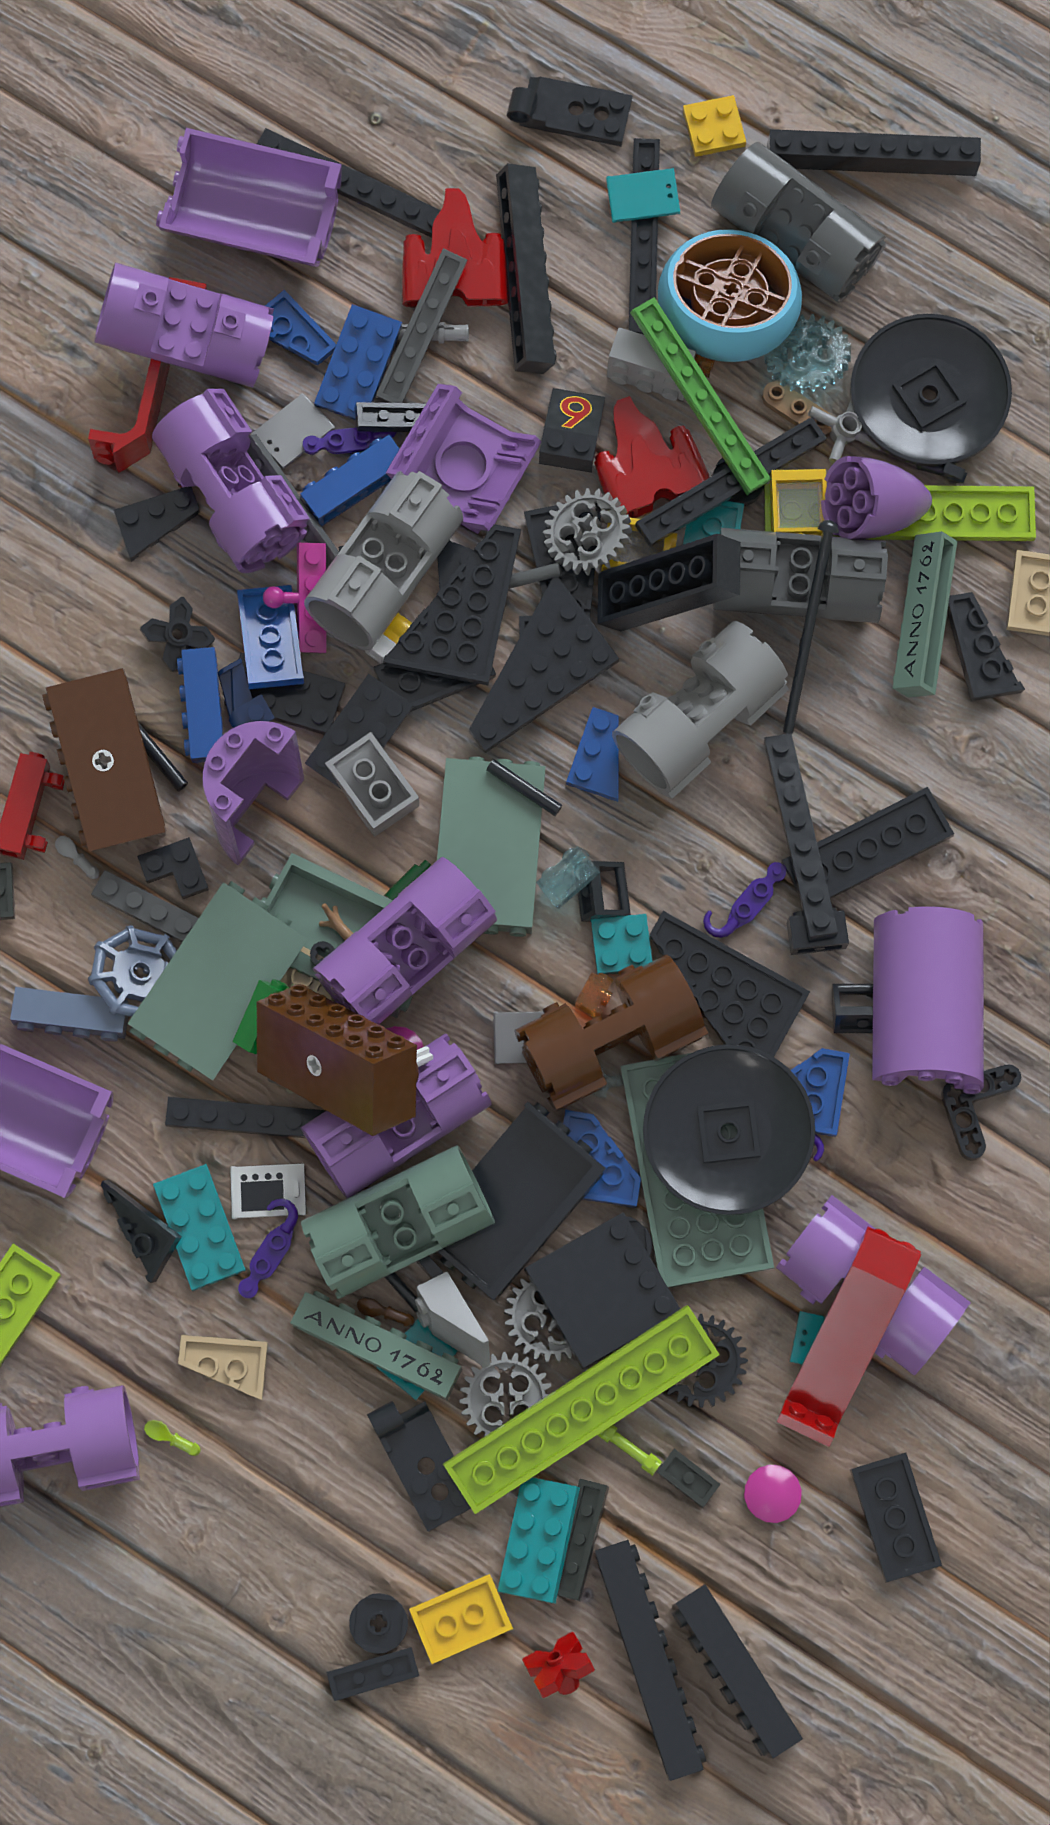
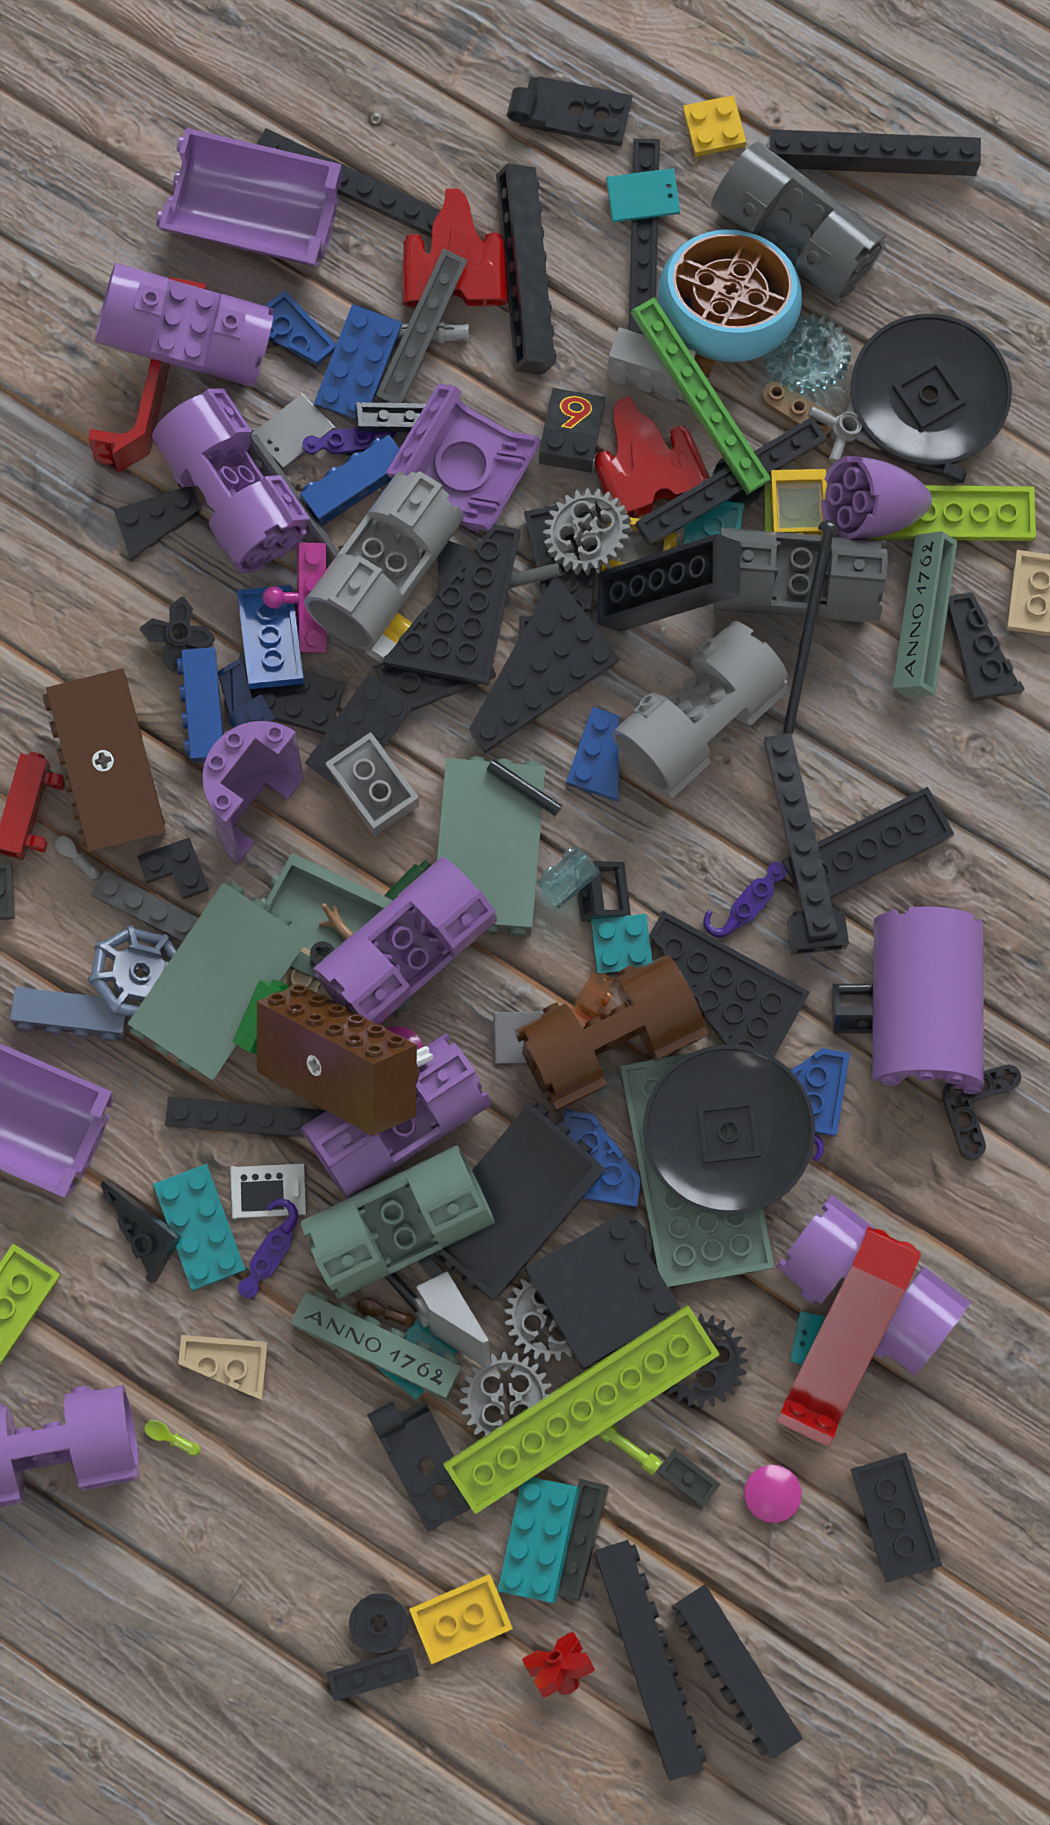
(163, 762): black piece -> none

